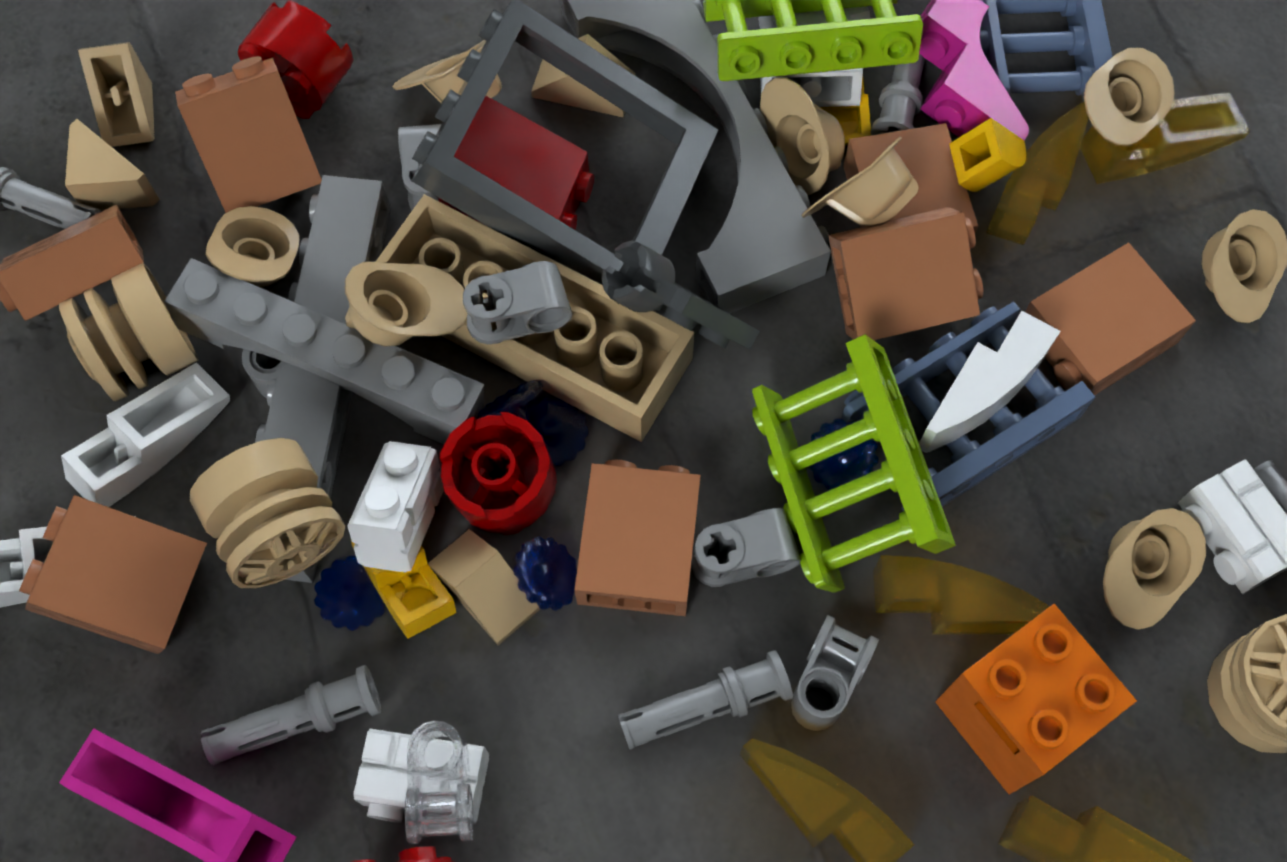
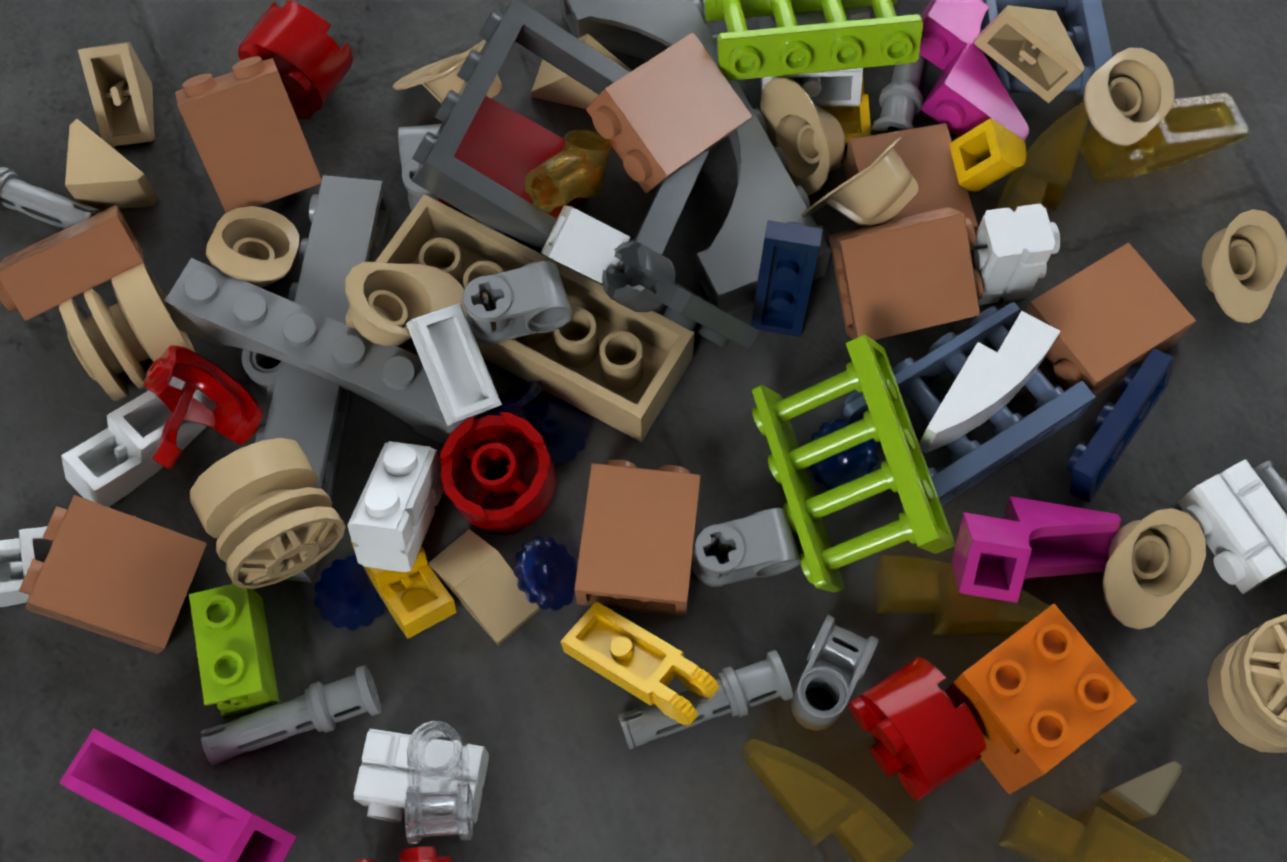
(233, 649): none -> lime hinge
(235, 413): none -> red helmet
(453, 364): none -> white tile
(571, 173): none -> clear yellow piece
(584, 243): none -> white brick
(637, 661): none -> yellow hinge
(668, 112): none -> nougat brick
(785, 277): none -> dark blue plate
(918, 728): none -> red brick
(1013, 251): none -> white brick
(1030, 542): none -> dark pink arch
(1033, 49): none -> tan slope
(1118, 424): none -> dark blue plate
(1144, 794): none -> dark tan slope

